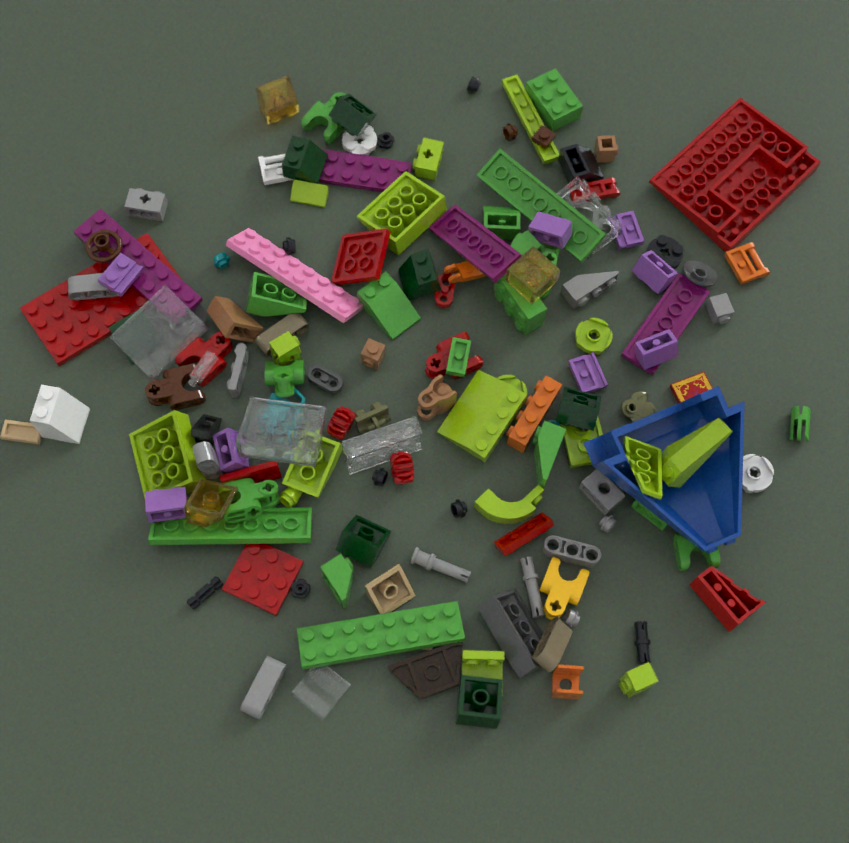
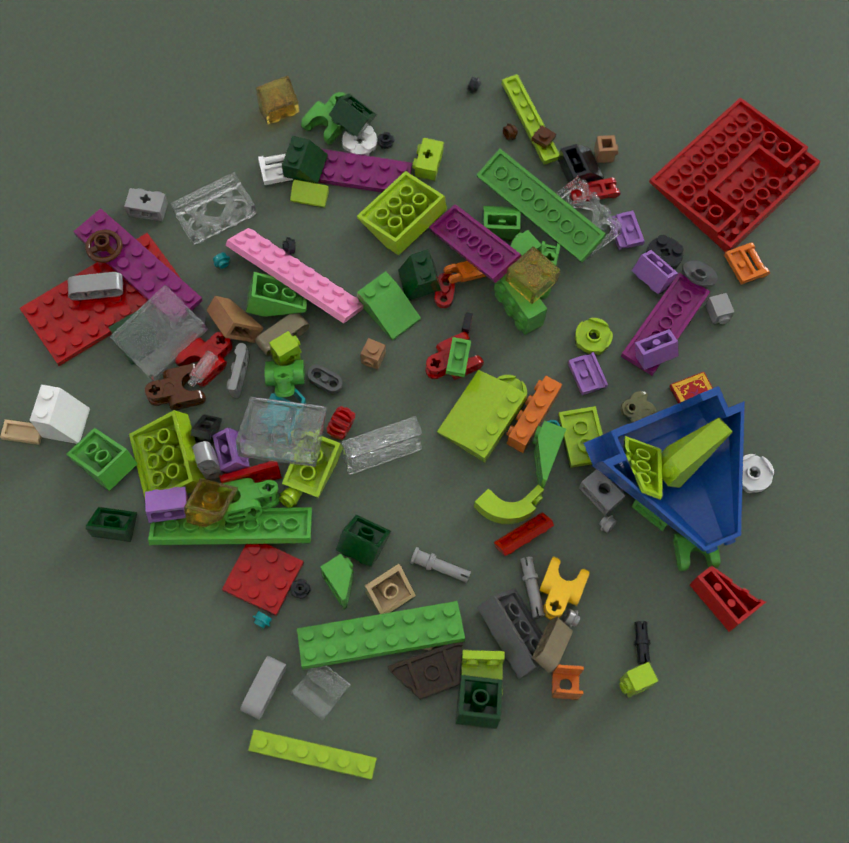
(102, 458): none -> bright green slope
(112, 524): none -> dark green slope
(120, 274): medium lavender plate -> none
(204, 593): black axle -> none
(213, 225): none -> clear fence
(262, 620): none -> teal plate
(312, 754): none -> lime plate
(360, 257): red plate -> none
(373, 419): olive hips -> none
(380, 476): black plate -> none
(402, 467): red gear -> none
(439, 399): medium nougat piece -> none
(459, 508): black plate -> none
(467, 322): none -> black tile
(551, 229): medium lavender brick -> none
(554, 100): bright green brick -> none
(578, 409): dark green slope -> none
(581, 550): light grey beam -> none
(583, 287): light grey slope -> none
(800, 420): bright green arm -> none

